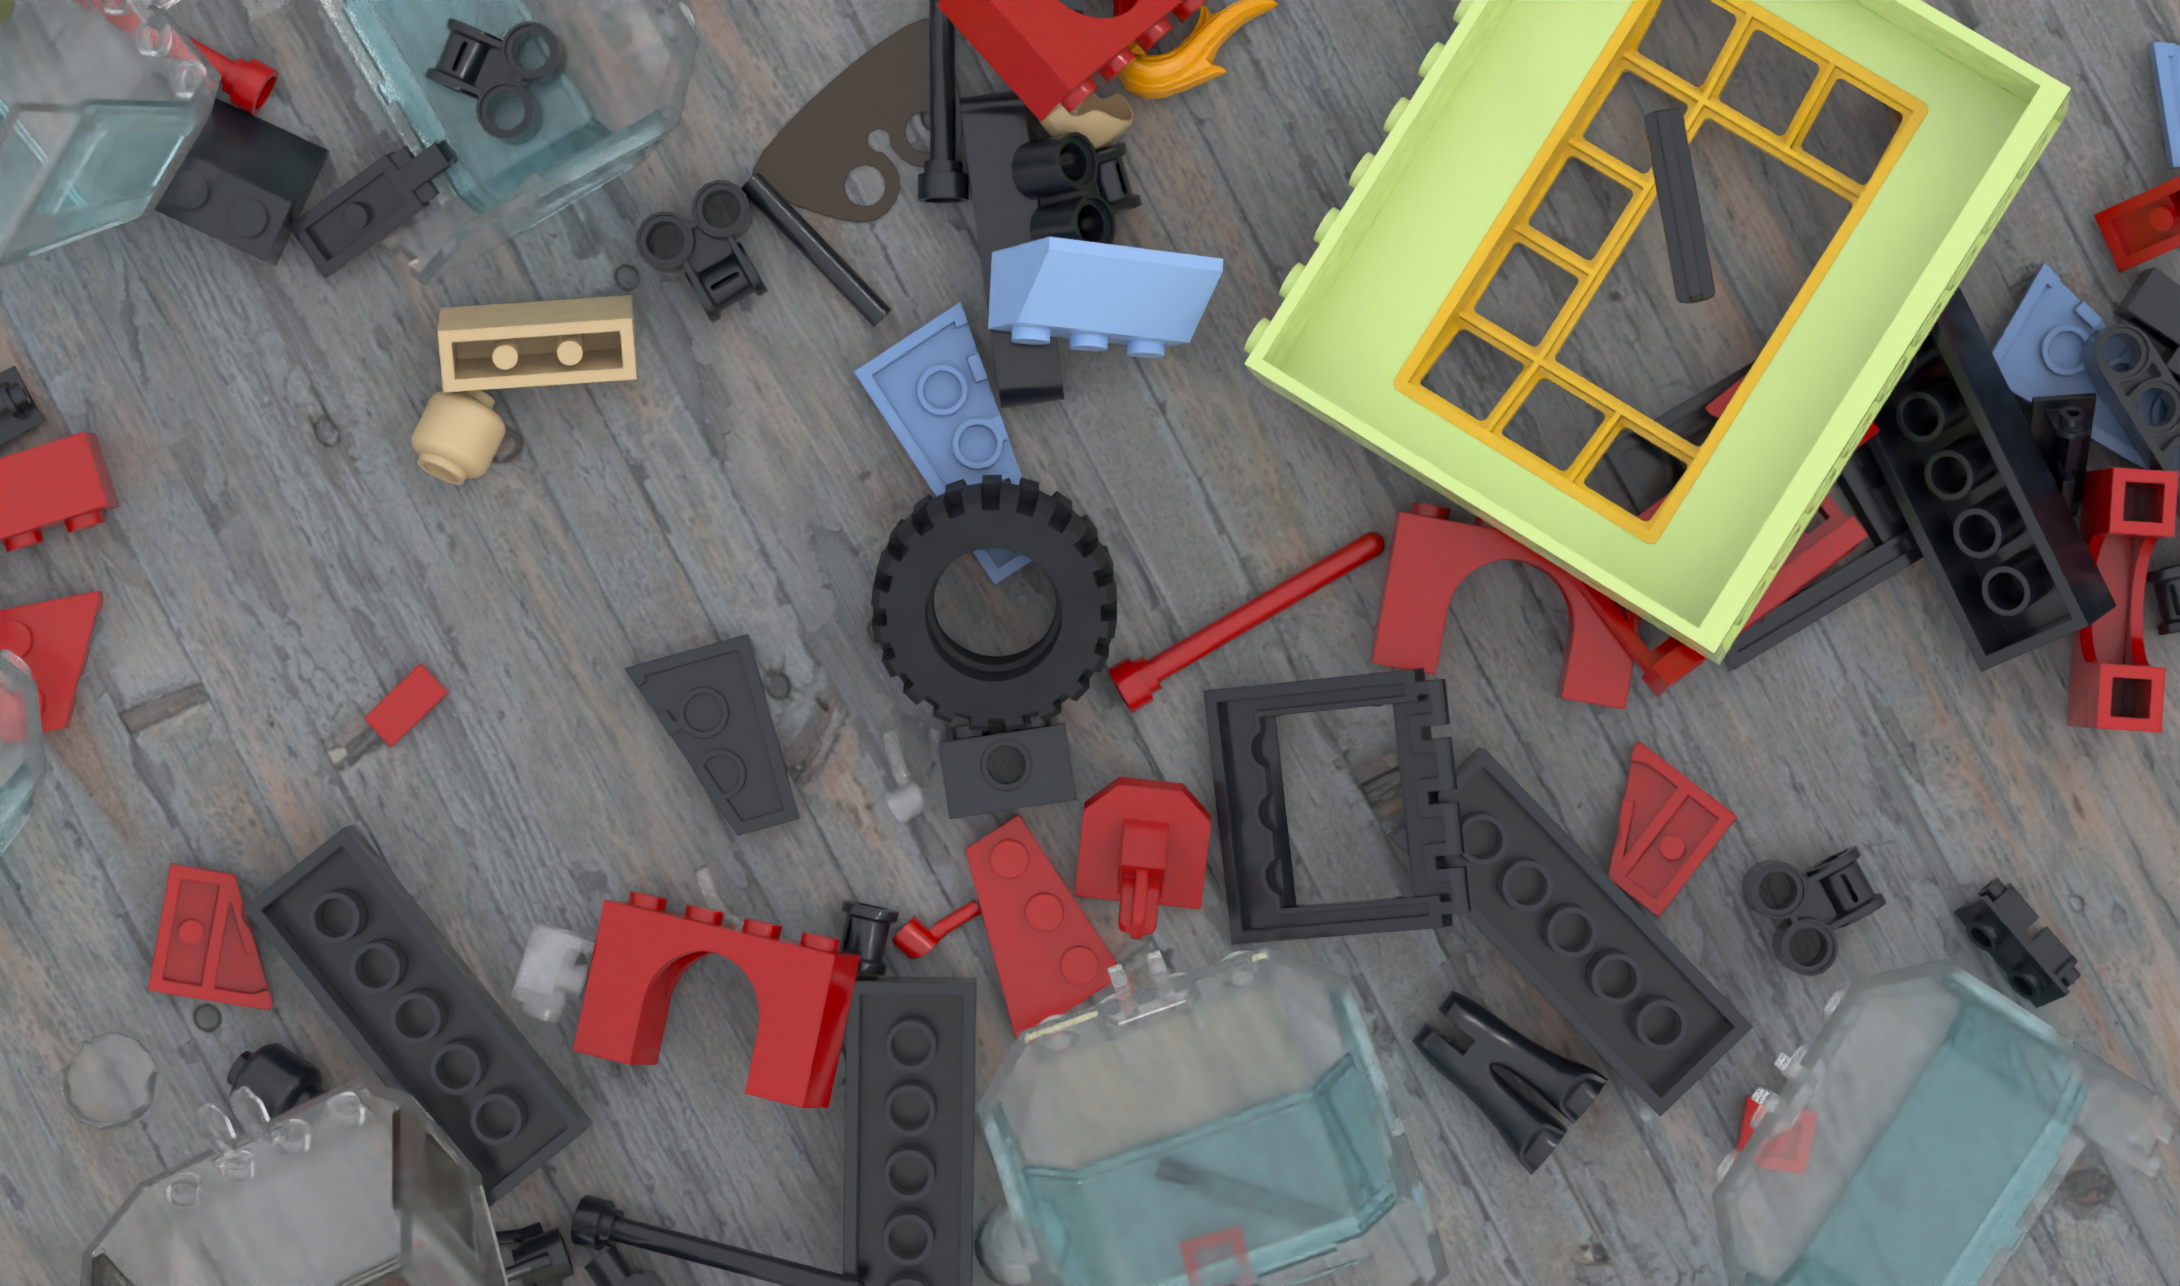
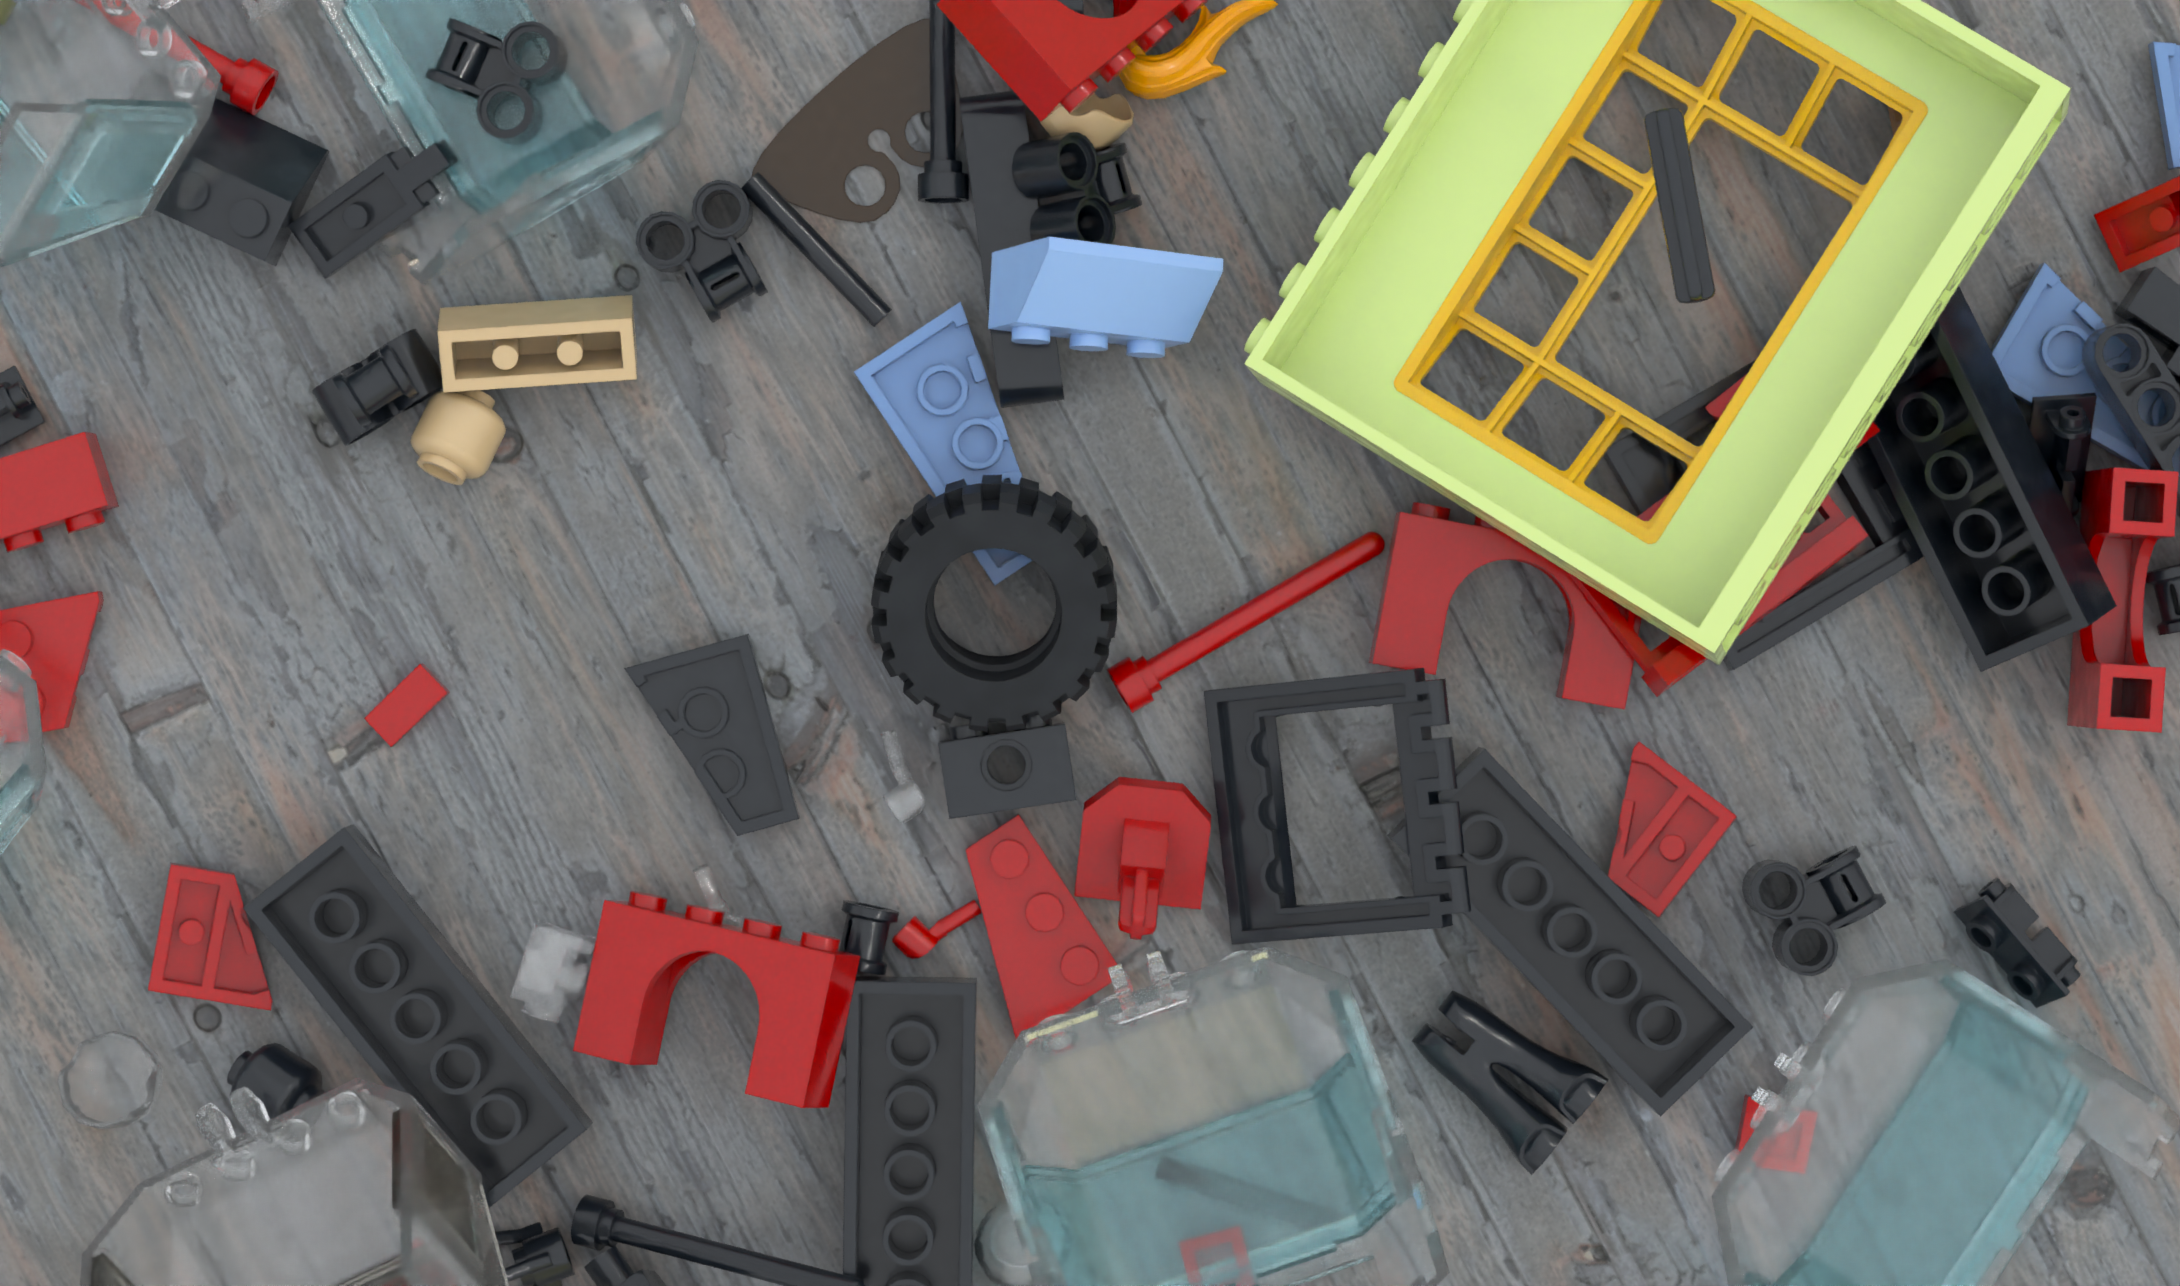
(379, 387): none -> black piece

